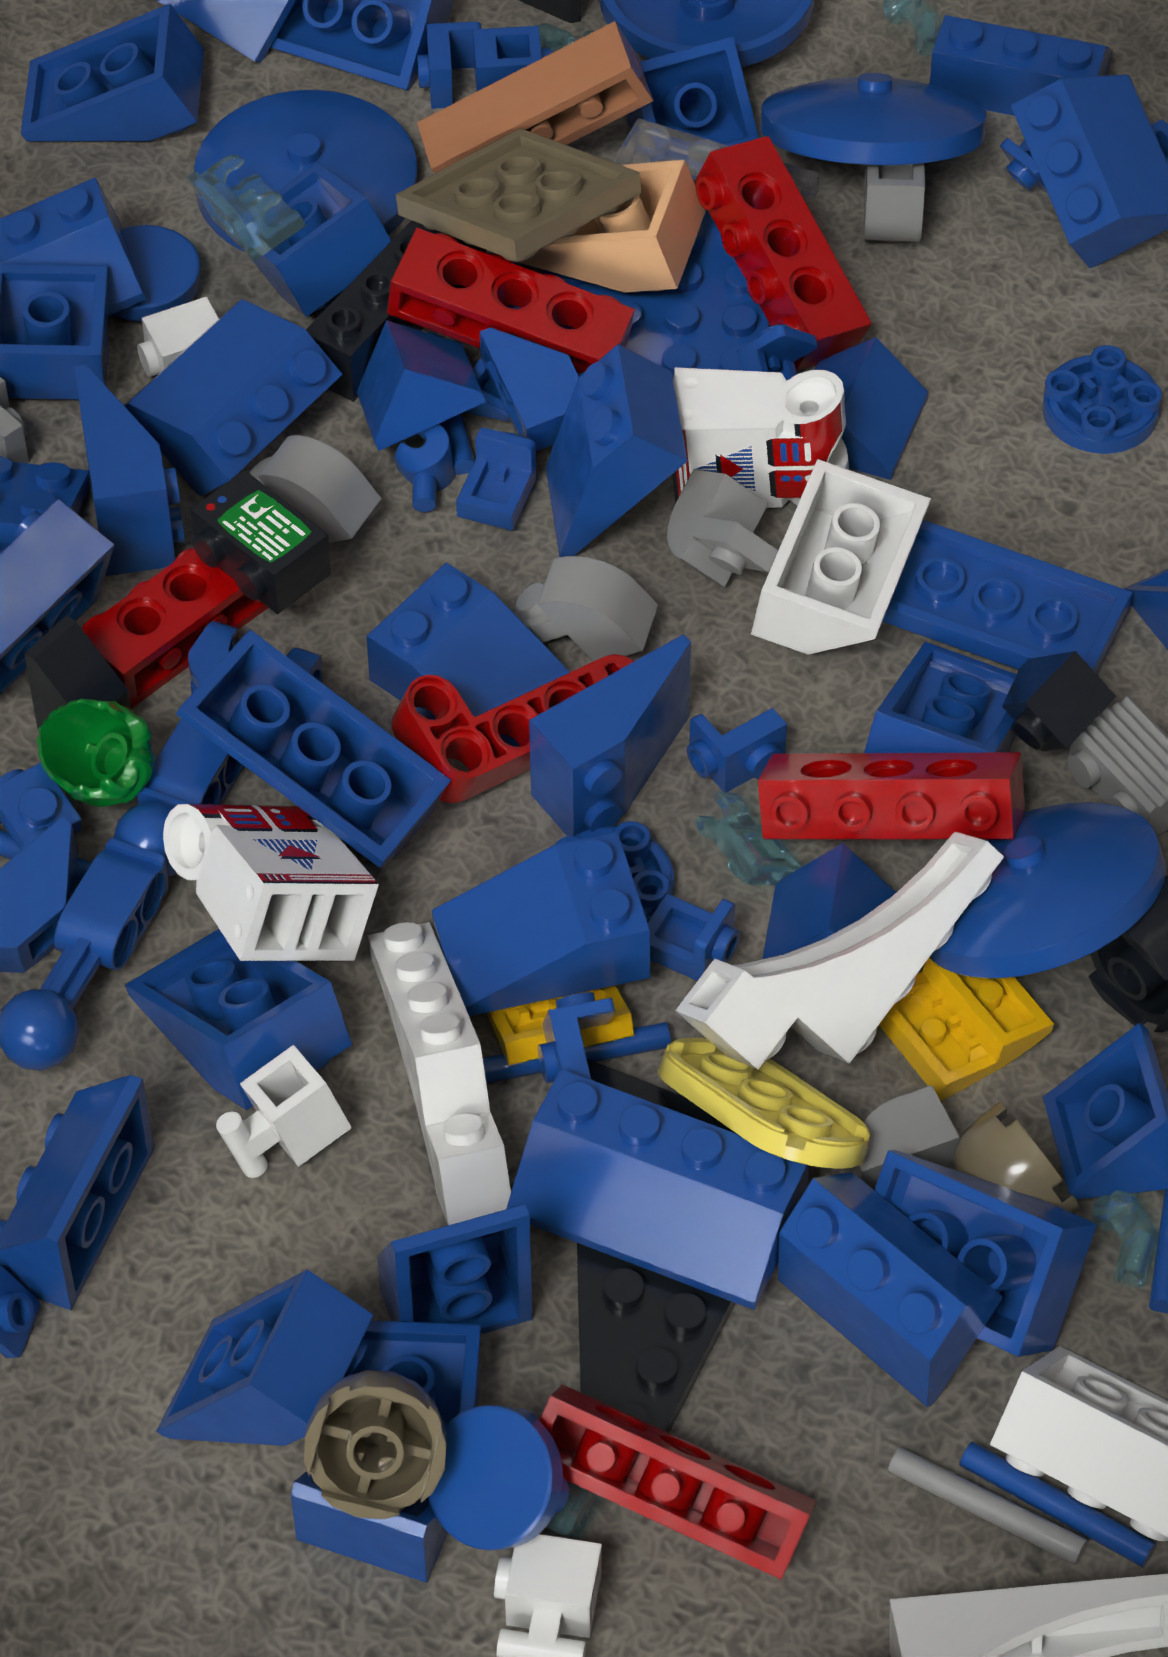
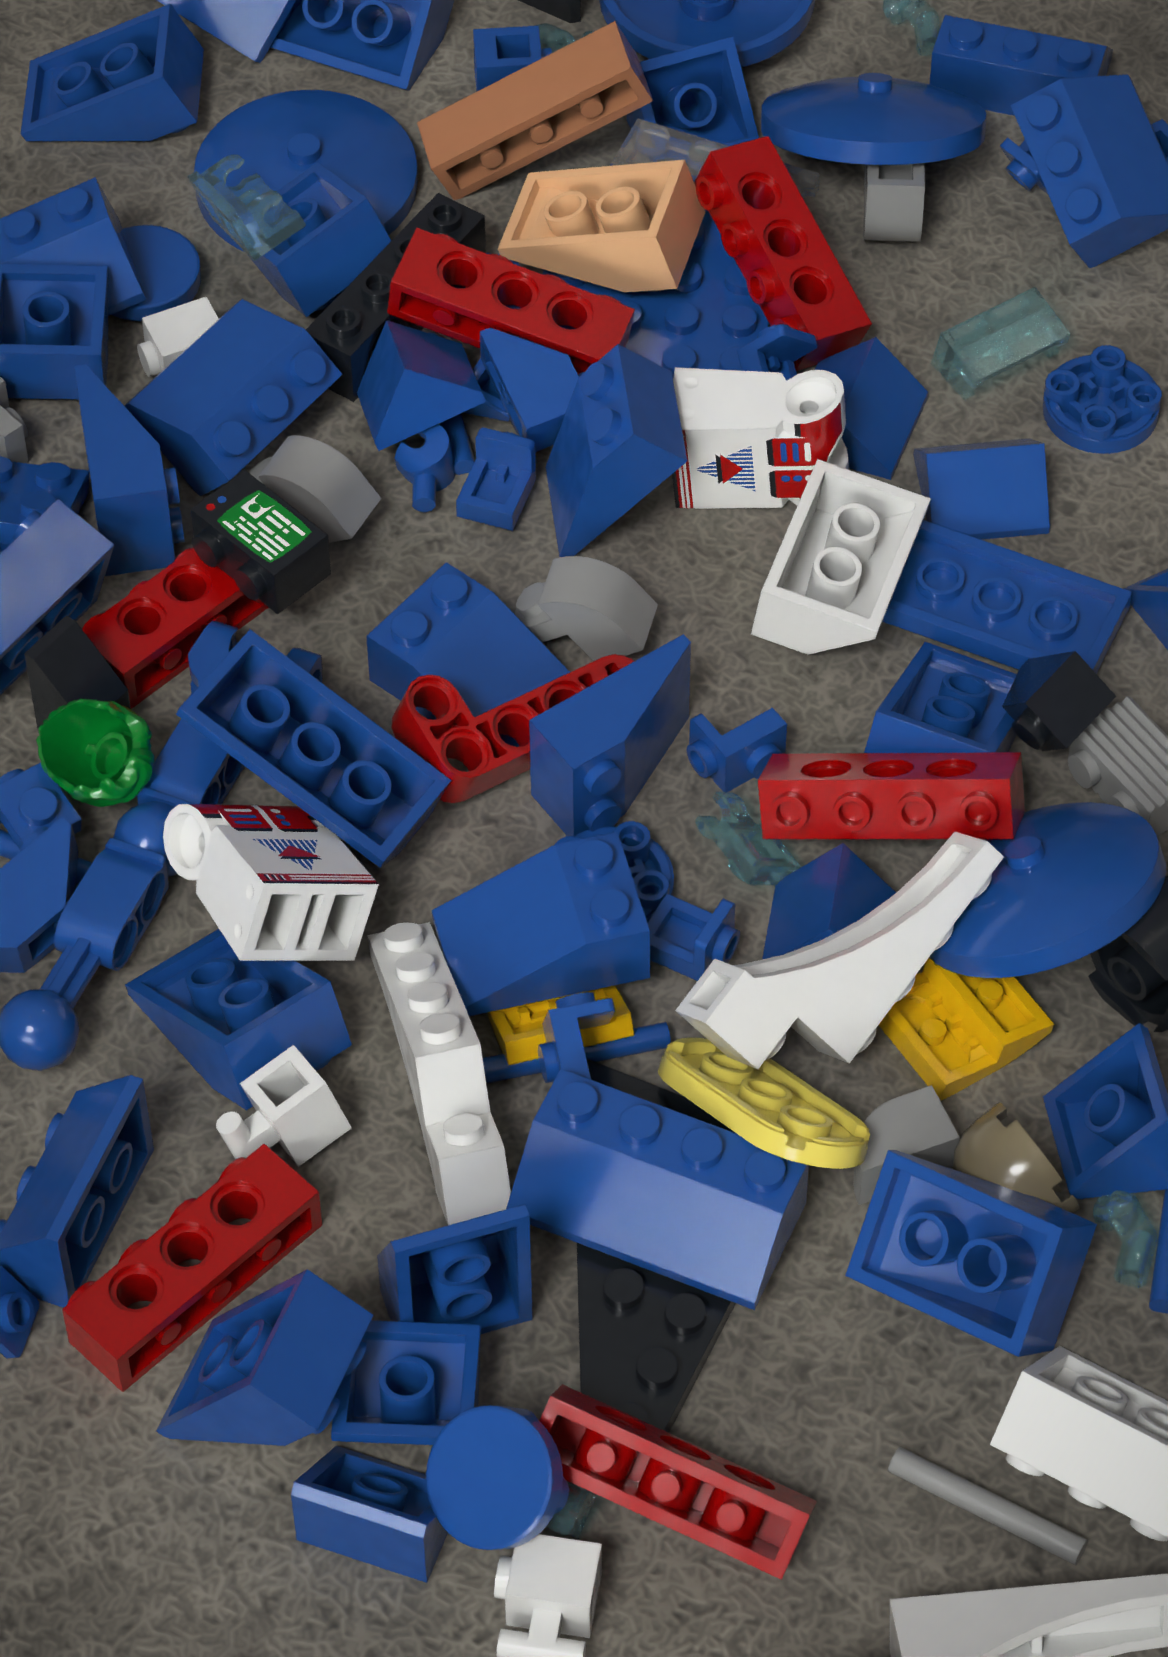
(232, 1257): none -> red brick
(375, 1444): dark tan cylinder -> none
(448, 48): blue bracket -> none
(518, 194): dark tan plate -> none
(716, 525): light grey brick -> none
(883, 1283): blue slope -> none
(986, 487): none -> blue slope
(998, 341): none -> clear light blue hinge
(1058, 1504): blue bar -> none

